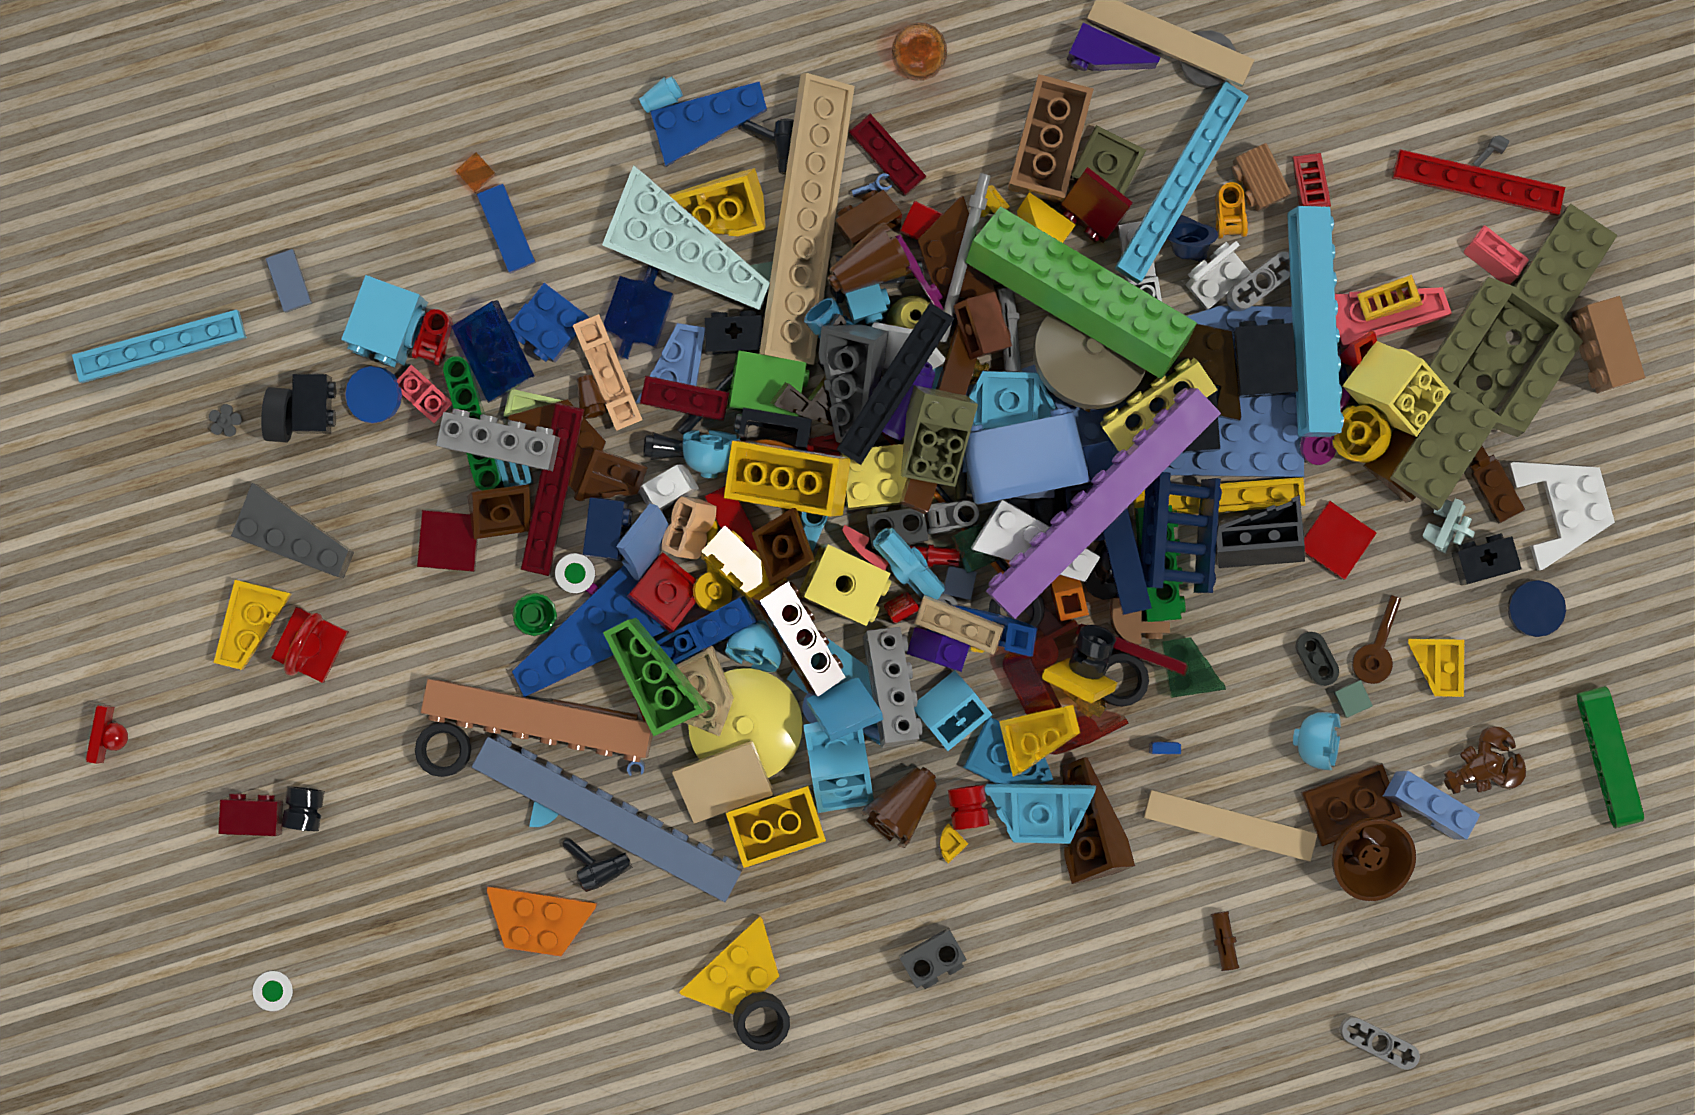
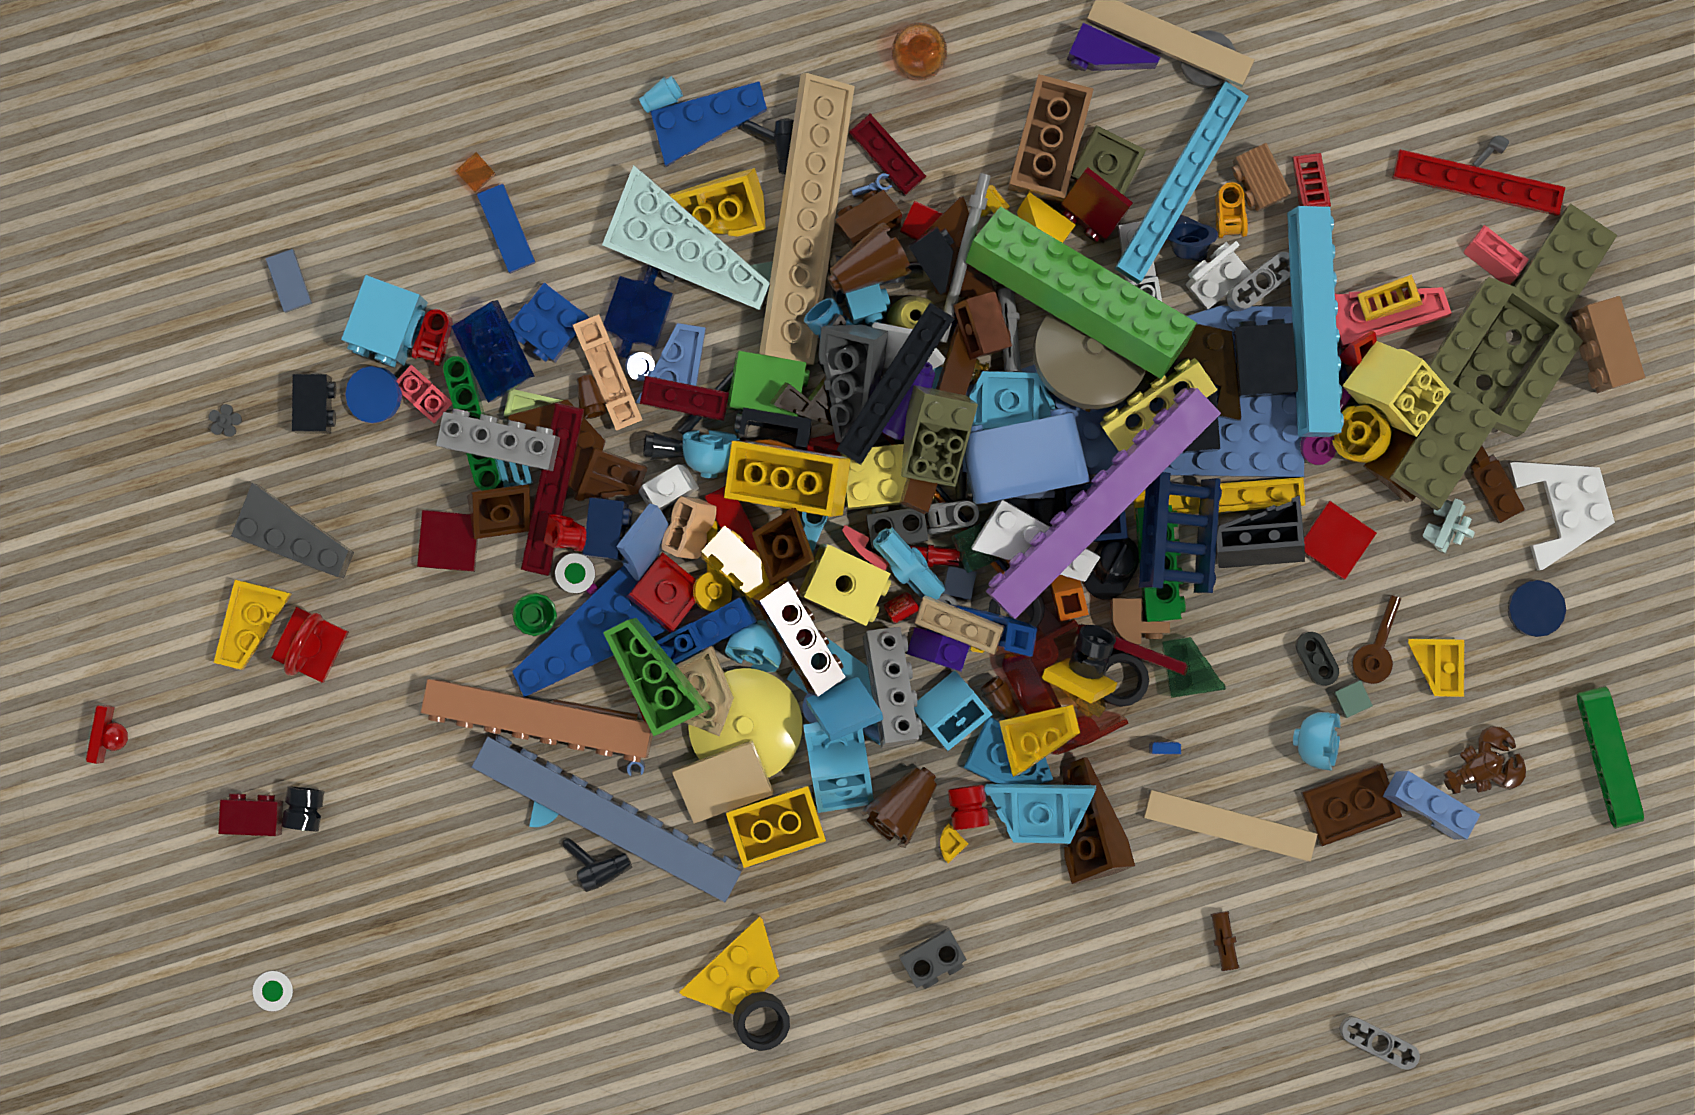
(159, 346): medium azure plate -> none
(277, 415): black tyre -> none
(421, 746): black tyre -> none
(538, 920): orange wing -> none
(564, 533): none -> red piece
(639, 365): none -> tile
(721, 343): black brick -> none
(931, 291): magenta piece -> none
(934, 255): none -> black slope
(1000, 697): none -> reddish brown cone
(1120, 541): dark blue tile -> none
(1384, 864): reddish brown piece -> none
(1503, 559): black brick -> none

